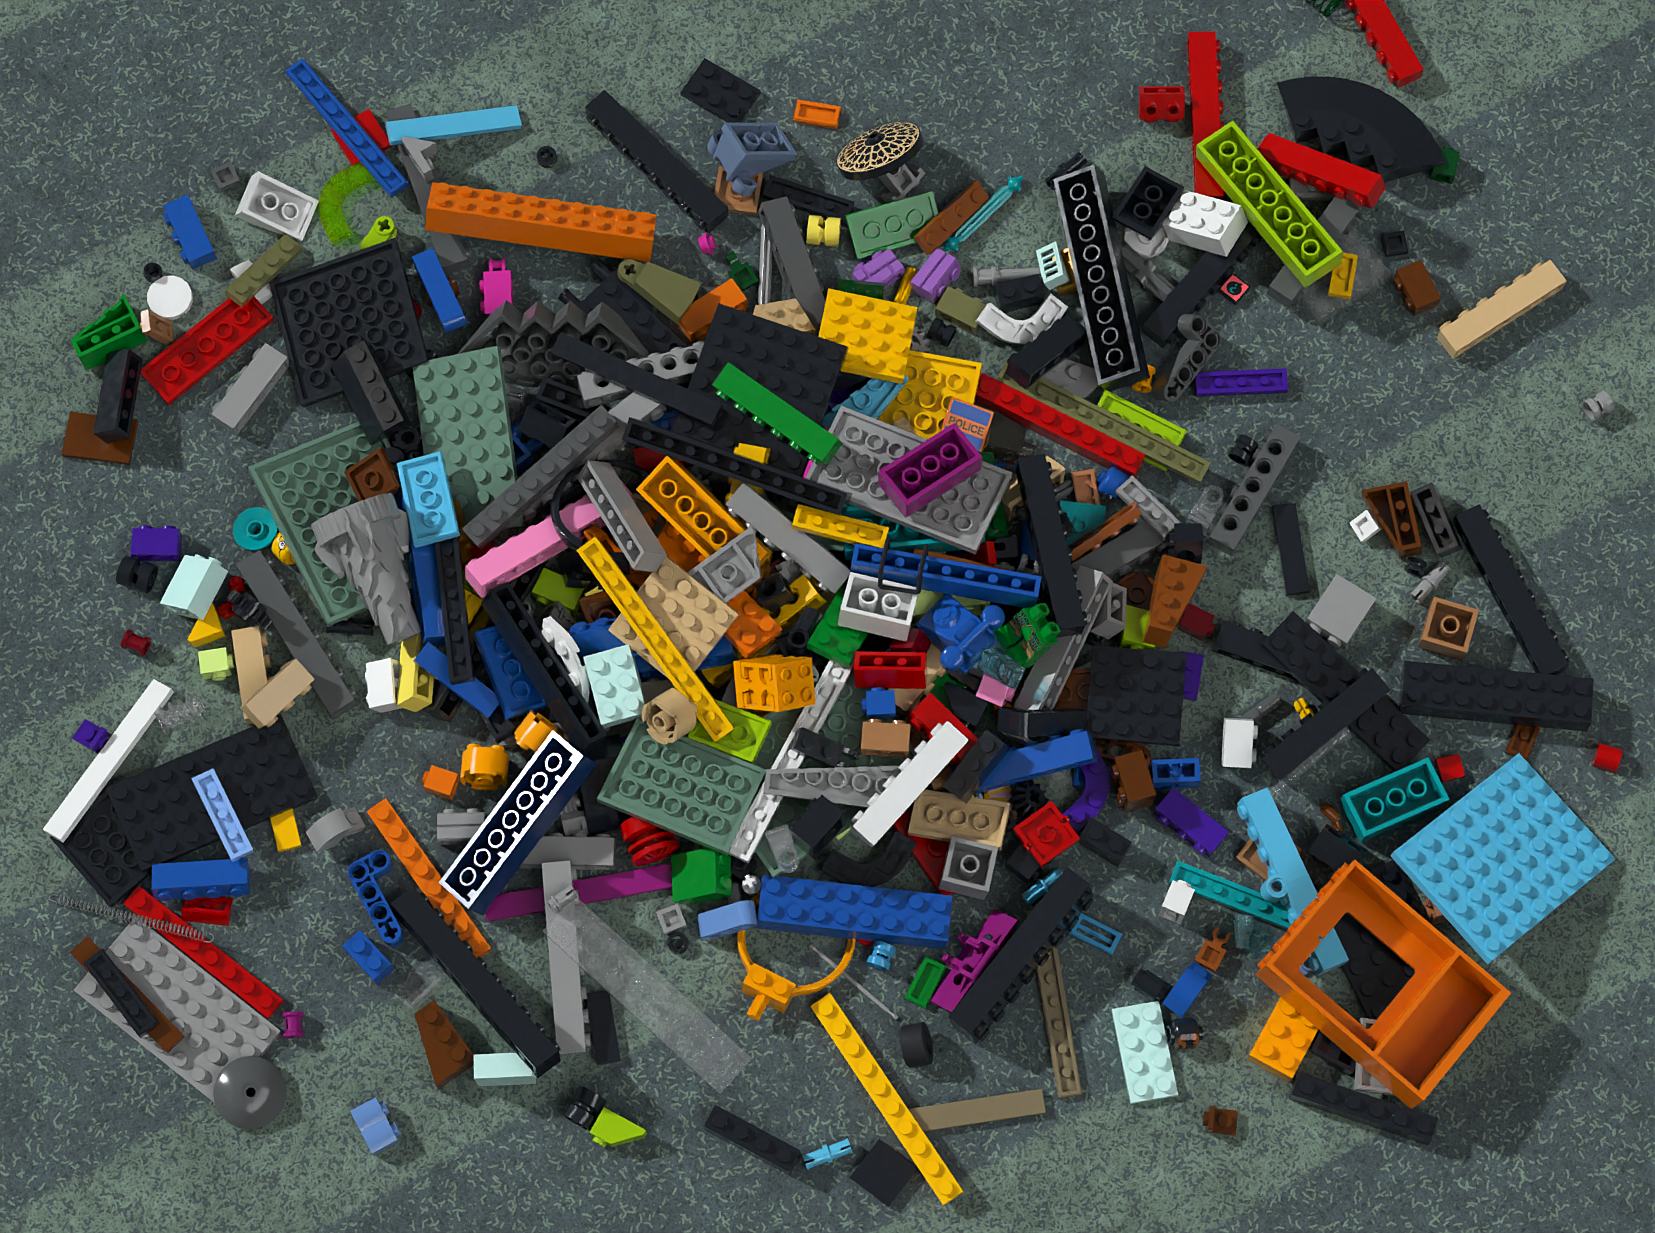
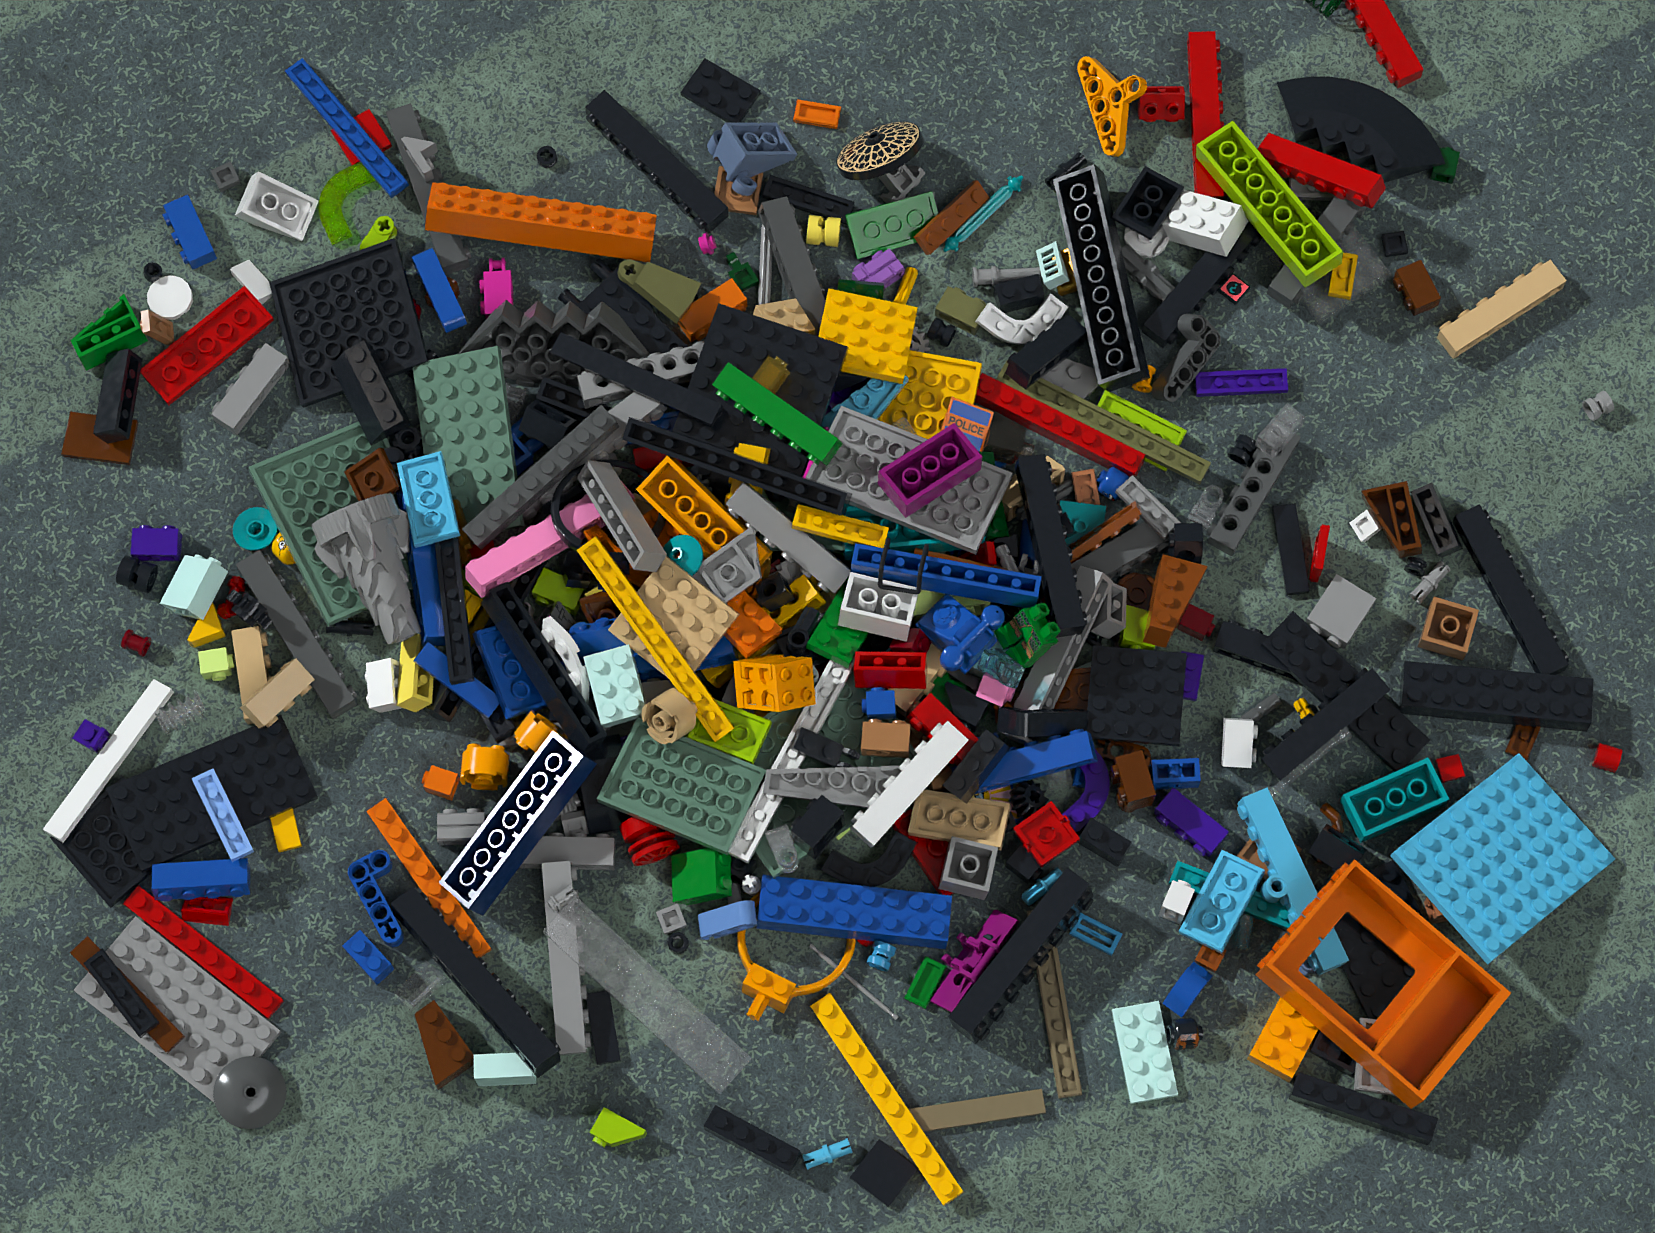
(145, 921): light grey piece -> none
(263, 270): olive plate -> none
(293, 1024): magenta bush -> none
(333, 827): light grey brick -> none
(375, 1126): medium blue brick -> none
(454, 124): medium azure tile -> none
(585, 1107): black wheel -> none
(590, 891): magenta tile -> none
(690, 552): none -> teal dish
(772, 374): none -> clear yellow brick
(916, 1044): black tyre -> none
(935, 275): medium lavender brick -> none
(1006, 561): none -> light grey axle
(1113, 111): none -> light orange beam
(1149, 985): black brick -> none
(1220, 1121): reddish brown bracket -> none
(1221, 901): none -> medium azure tile
(1280, 431): none -> clear brick
(1319, 553): none -> red tile

